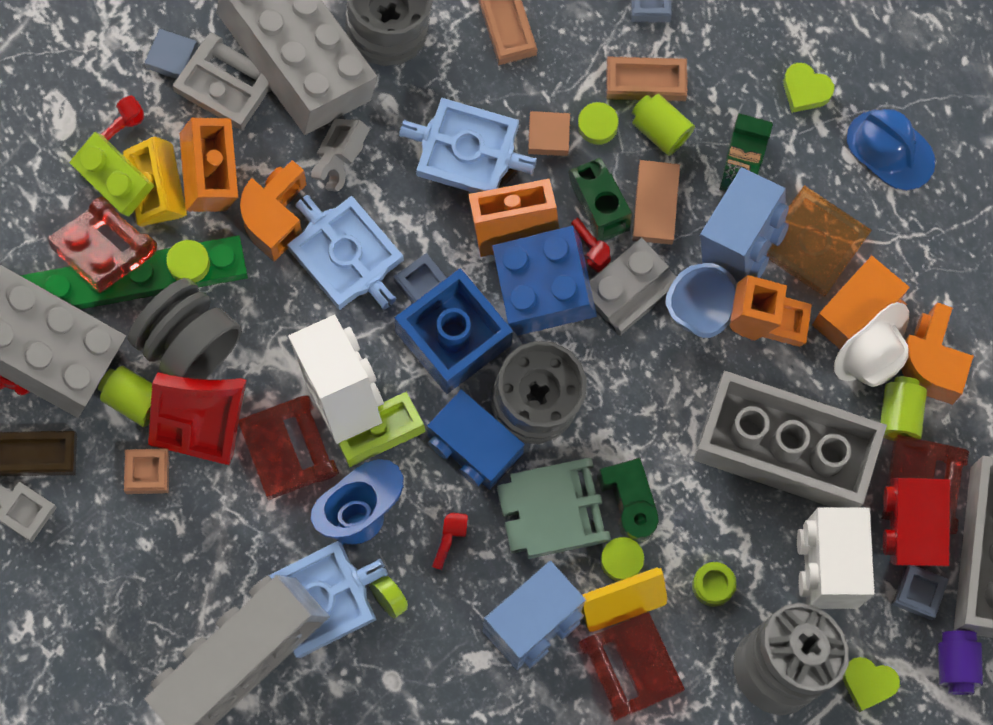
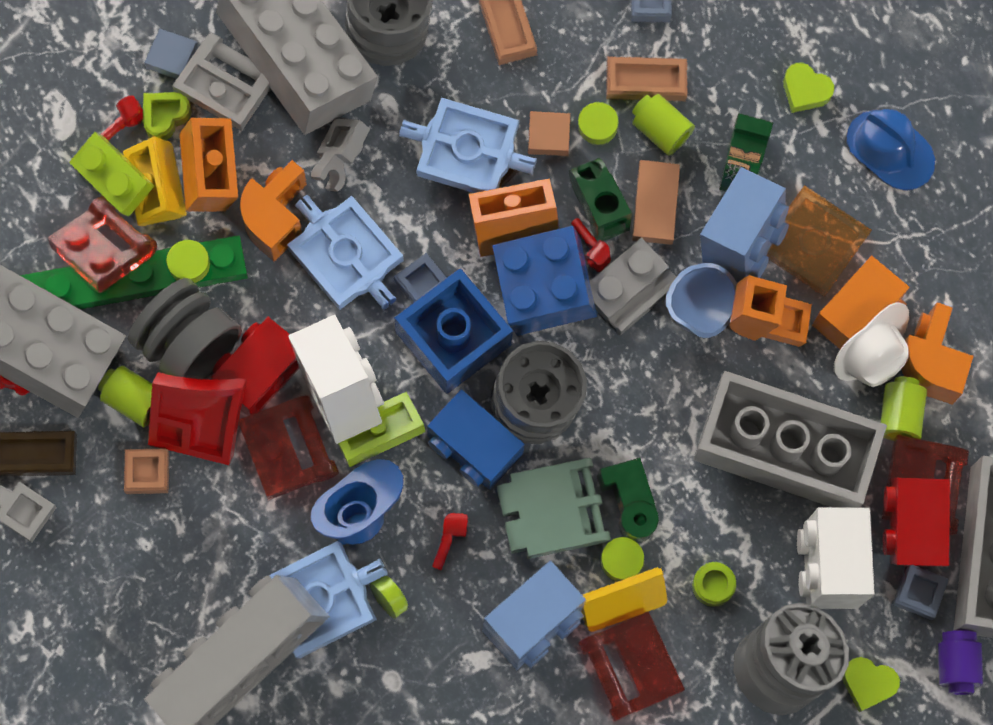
(164, 112): none -> lime tile
(261, 359): none -> red brick

